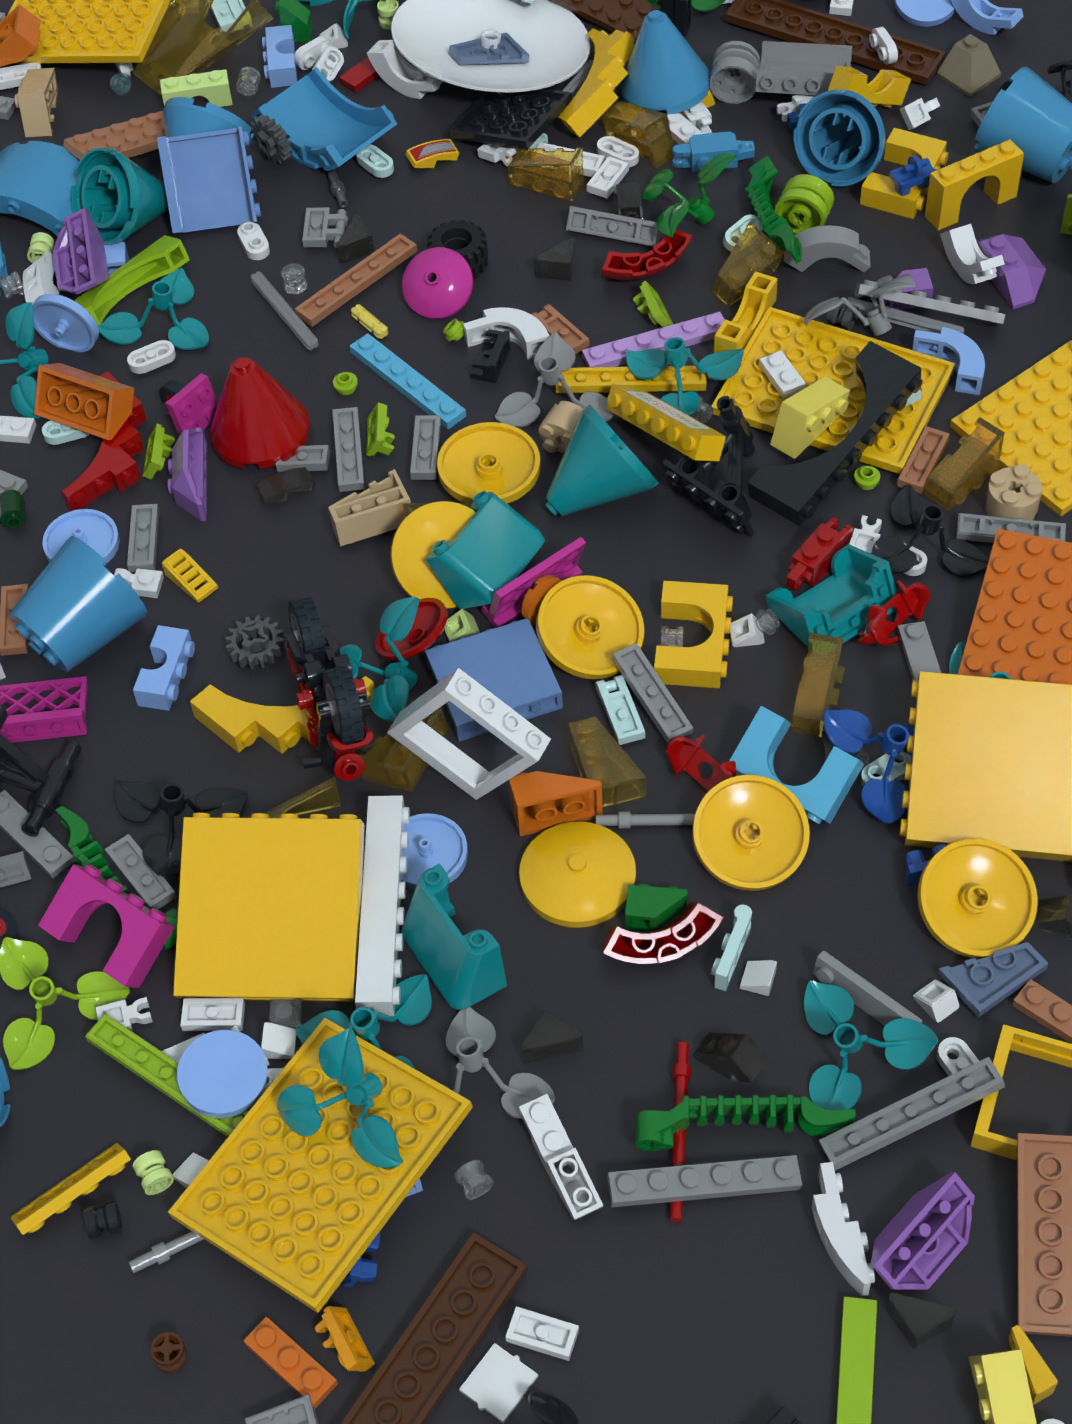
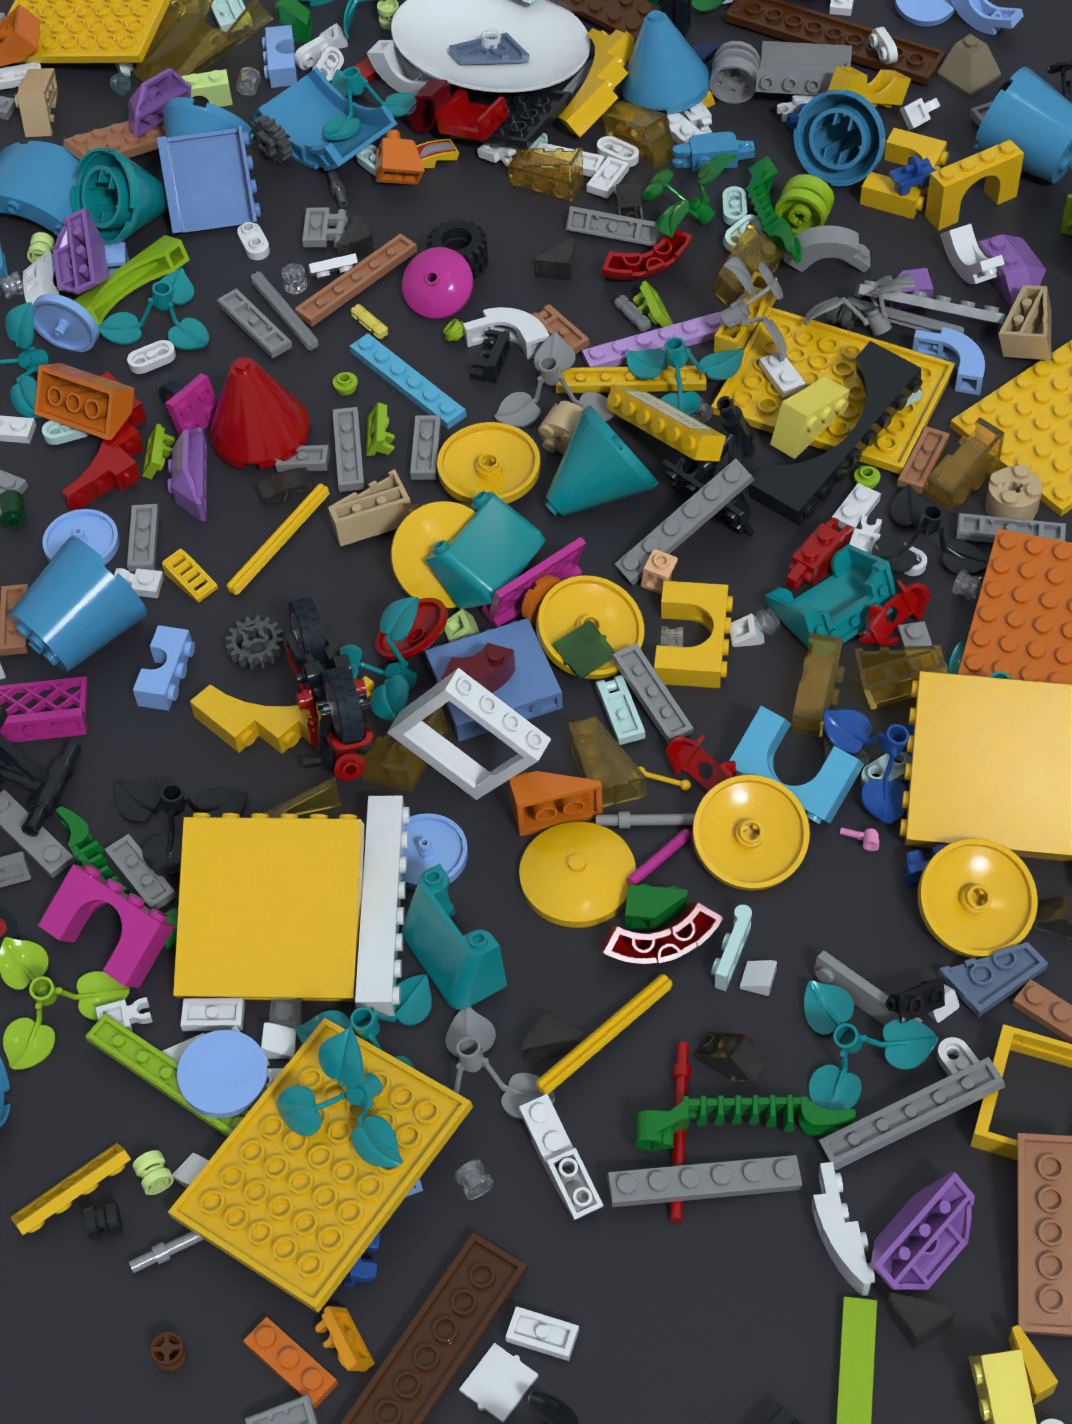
(150, 98): none -> medium lavender wedge
(254, 323): none -> light grey plate
(277, 539): none -> yellow axle
(323, 268): none -> white plate
(351, 83): none -> teal plant
(398, 160): none -> orange torso
(428, 101): none -> dark red brick
(469, 119): none -> red panel
(488, 667): none -> dark red brick
(584, 650): none -> clear green piece
(603, 1034): none -> yellow axle
(632, 313): none -> light grey axle
(658, 569): none -> light nougat bracket
(659, 857): none -> dark pink bar
(684, 784): none -> yellow hinge
(686, 519): none -> light grey plate
(706, 51): none -> dark blue slope
(734, 204): none -> light aqua plate
(739, 311): none -> light grey plant
(858, 503): none -> white plate
(869, 836): none -> bright pink hand
(890, 673): none -> clear yellow wedge
(918, 1000): none -> black hinge
(967, 585): none -> clear wheel
(1028, 325): none -> tan wedge

